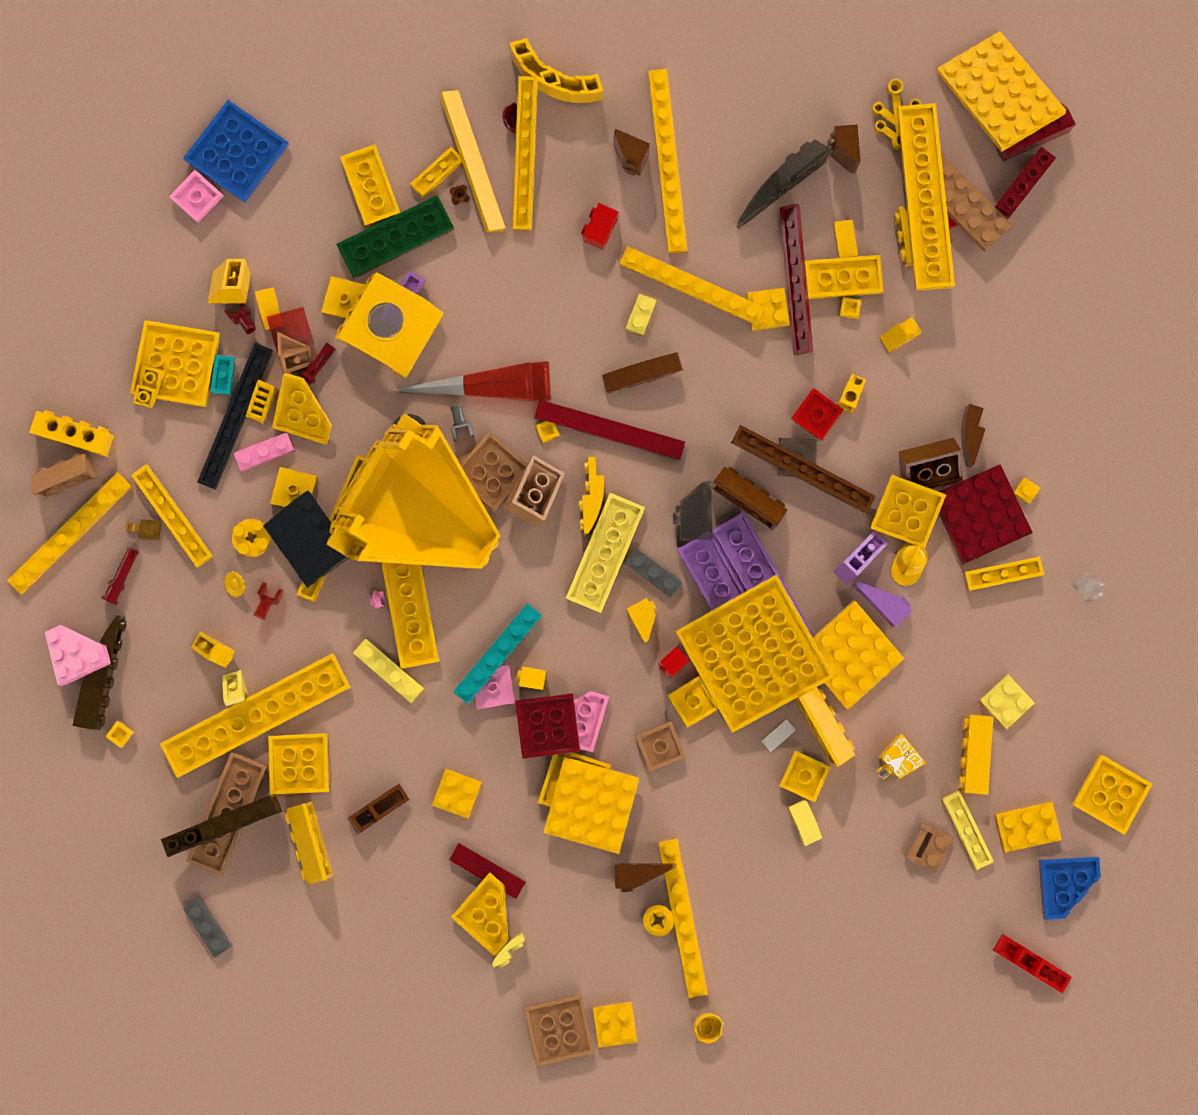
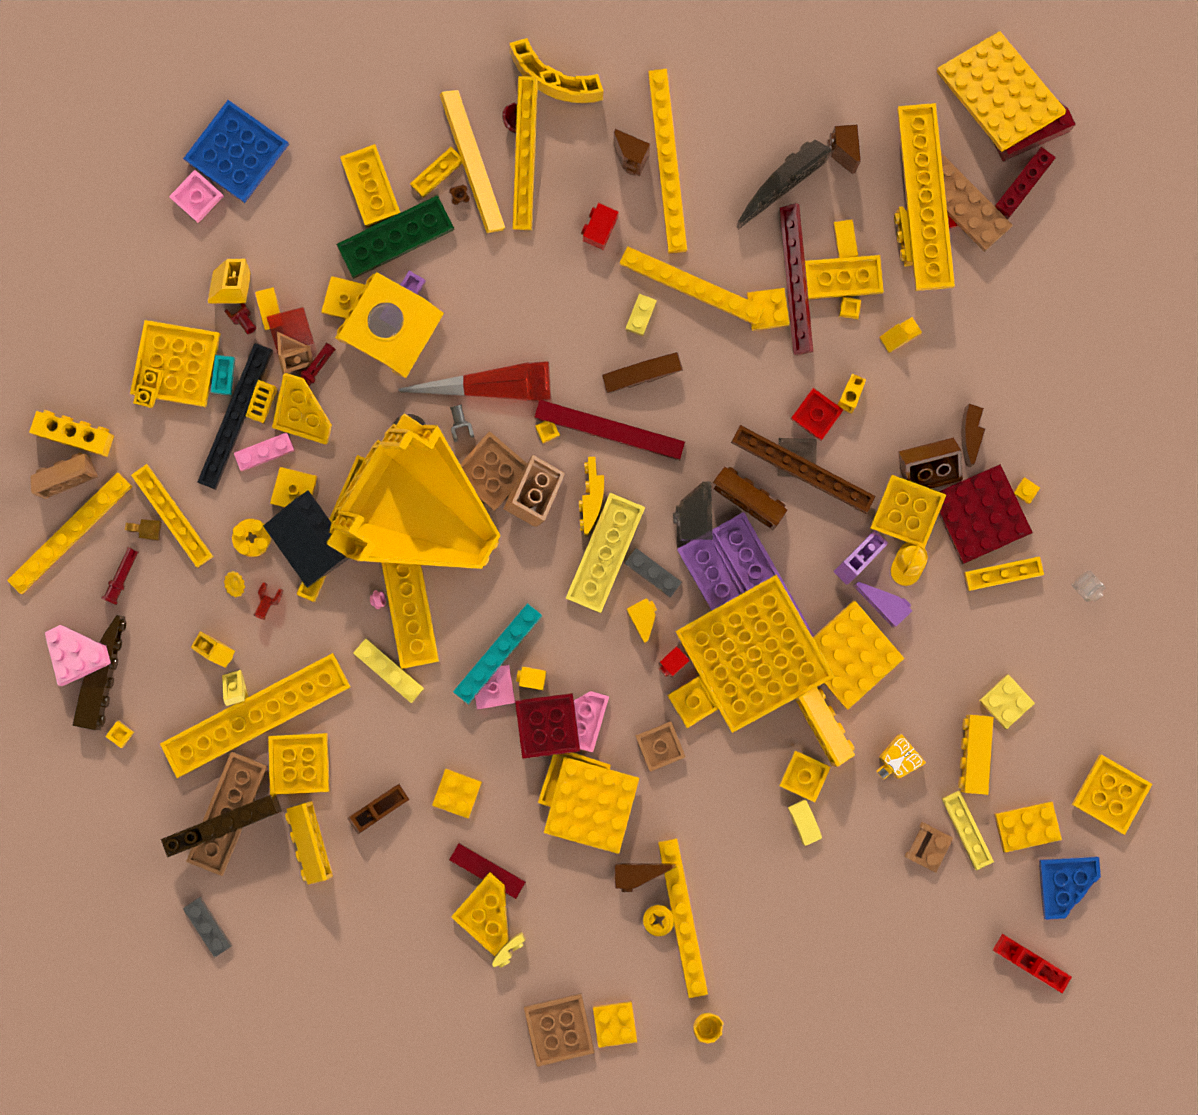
(778, 735): white sticker -> none
(893, 119): yellow plant -> none

